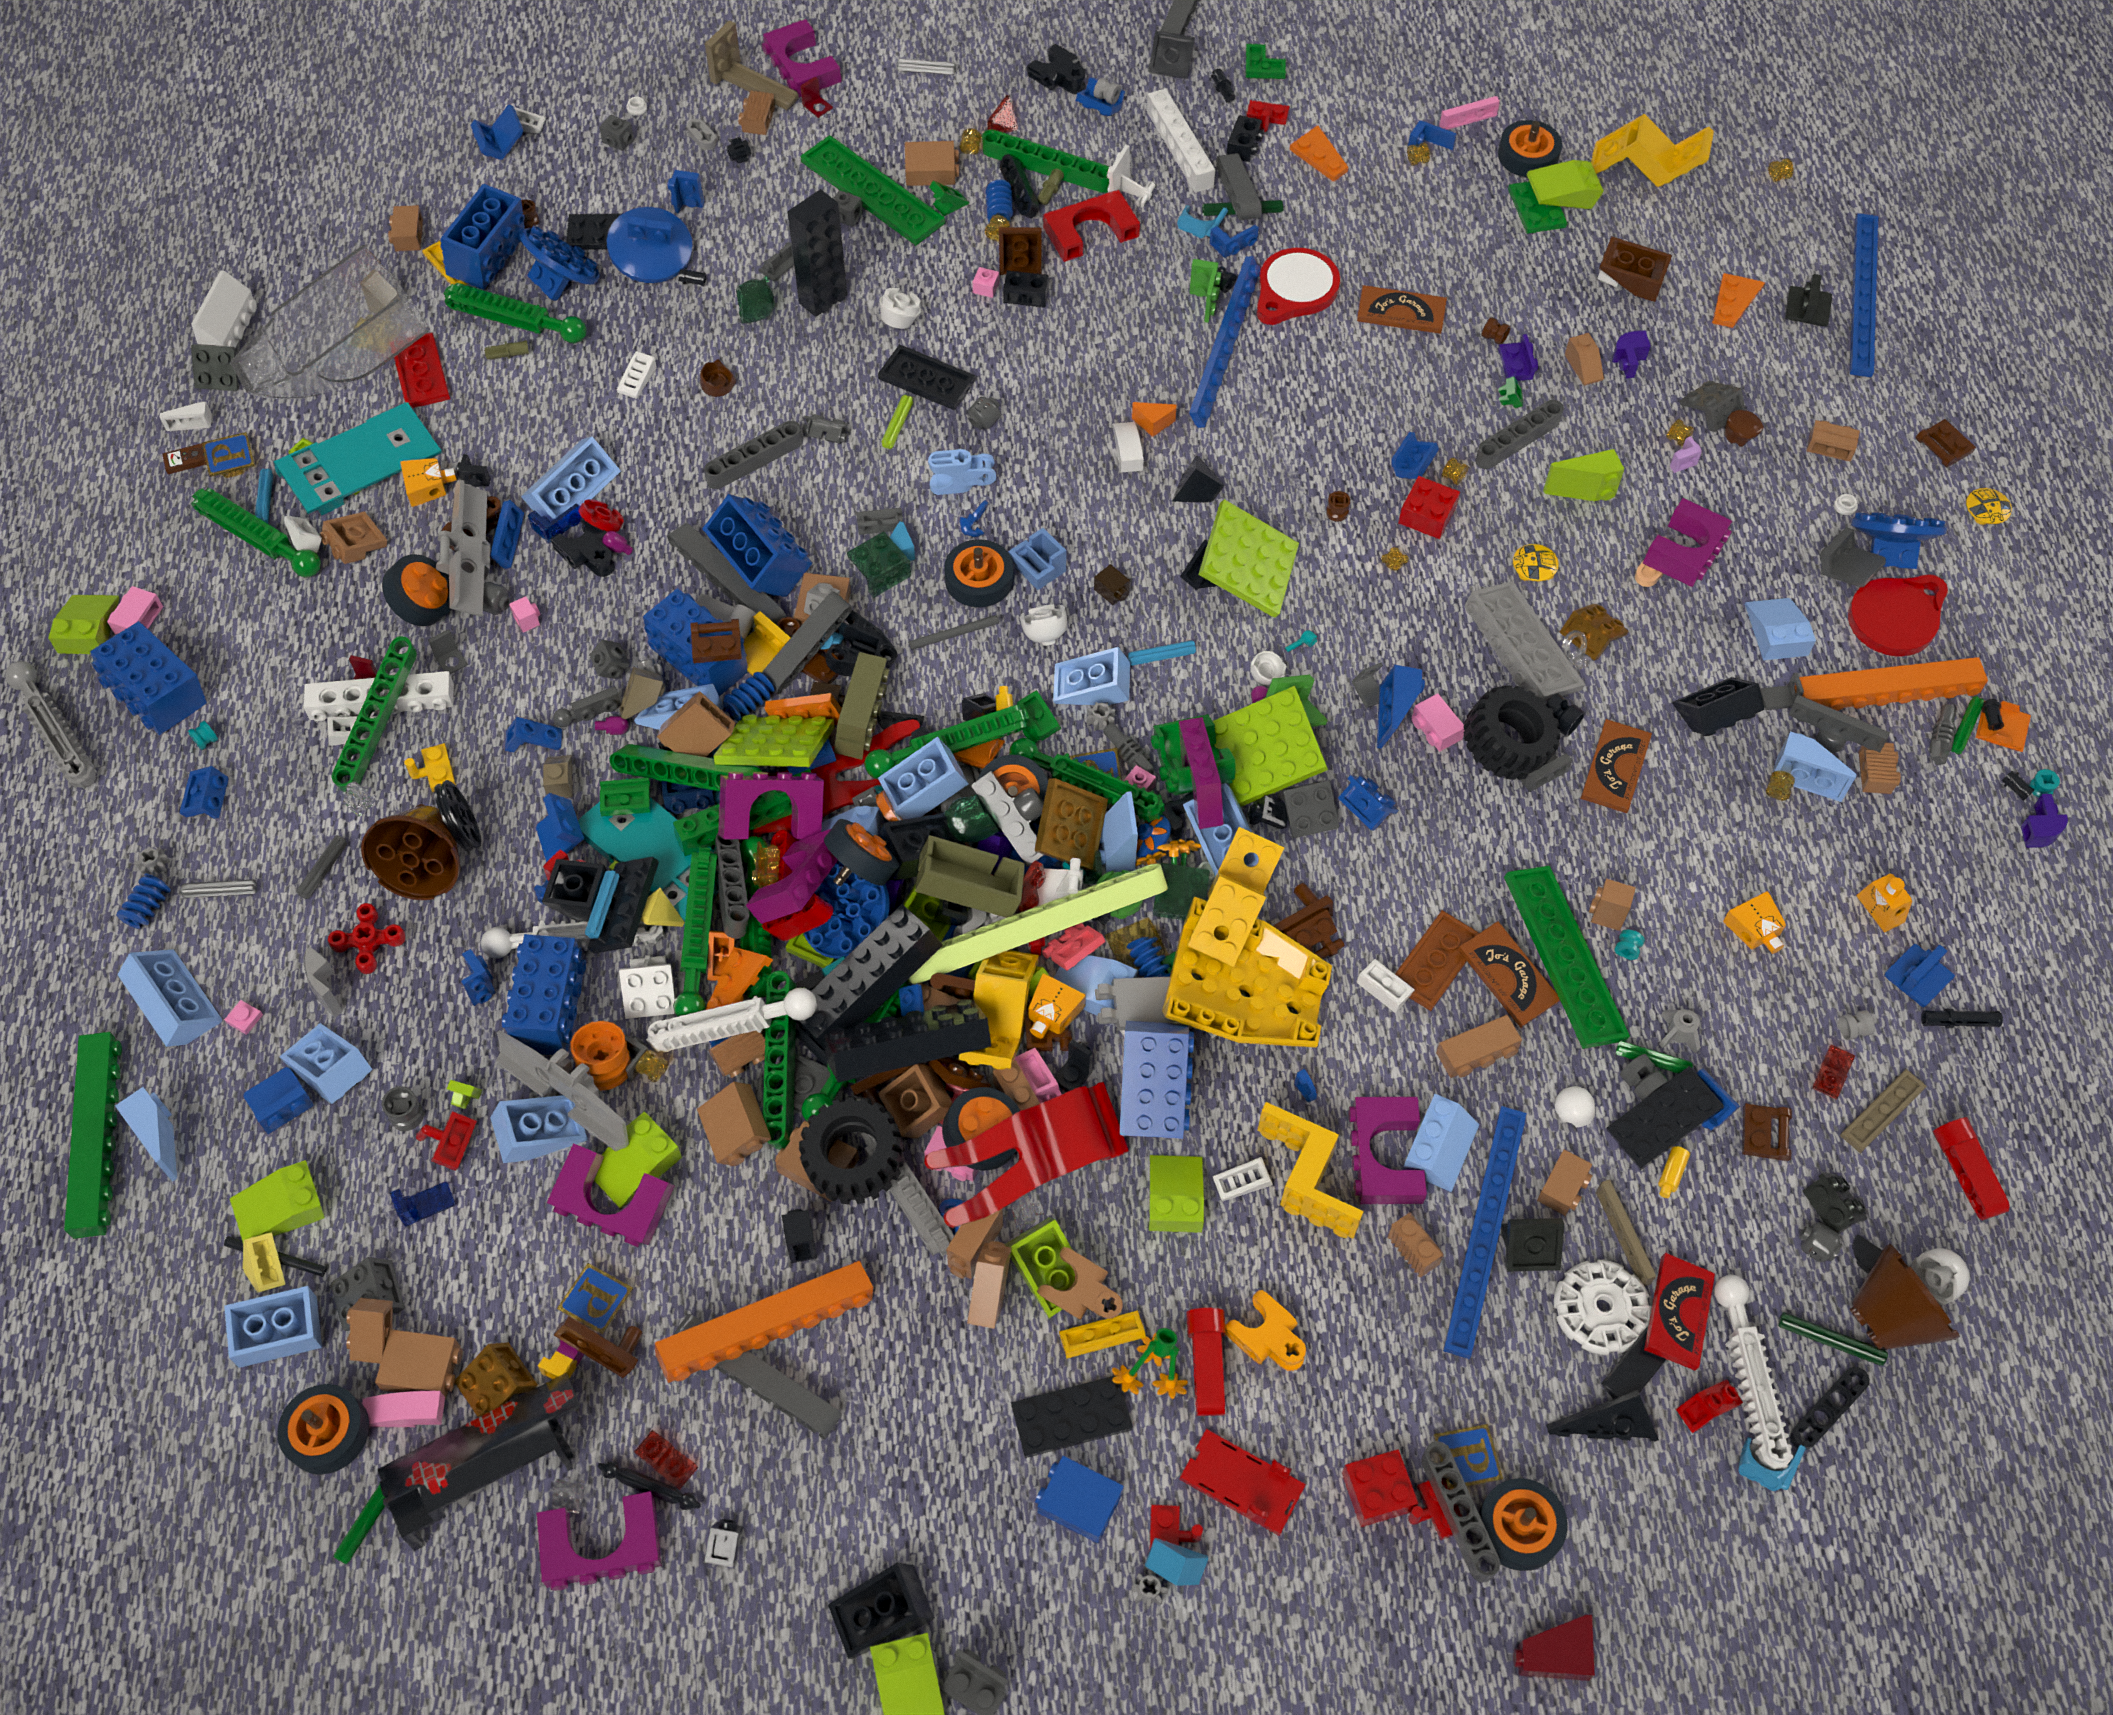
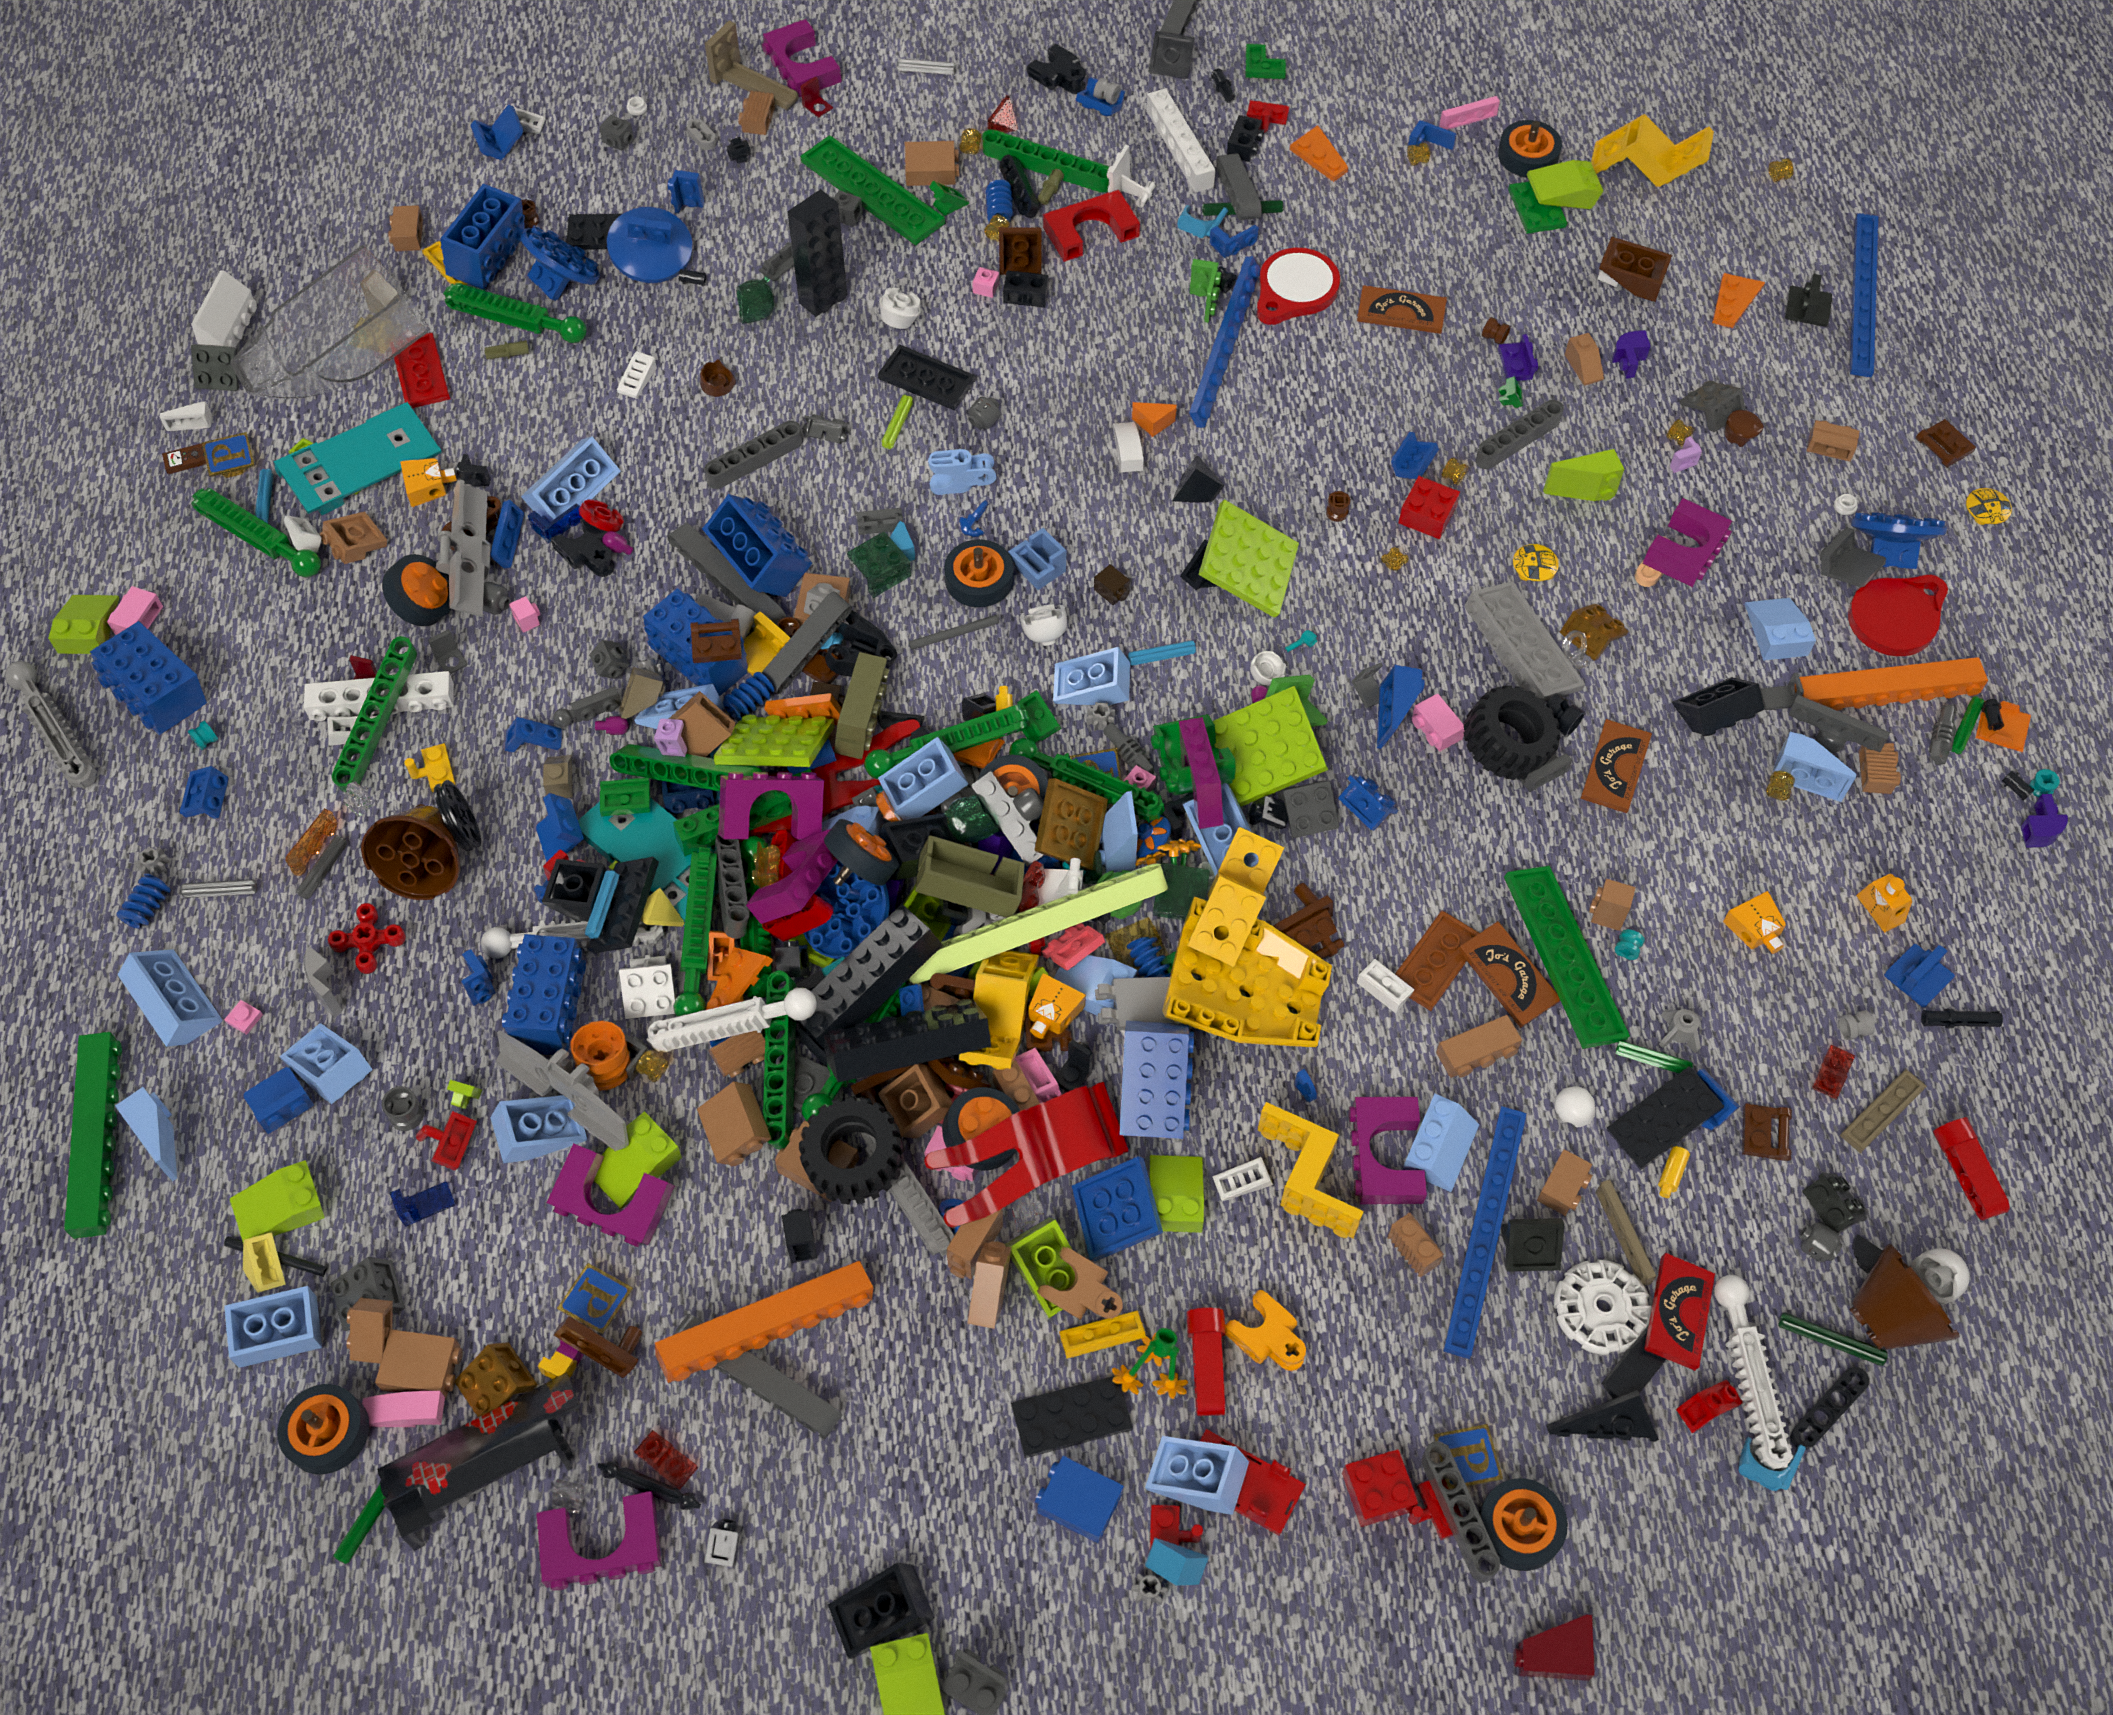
(311, 842): none -> clear orange plate
(669, 737): none -> lavender bracket
(793, 959): none -> black brick
(1117, 1209): none -> blue plate
(1198, 1473): none -> light blue slope
(1643, 1067): dark grey wheel -> none

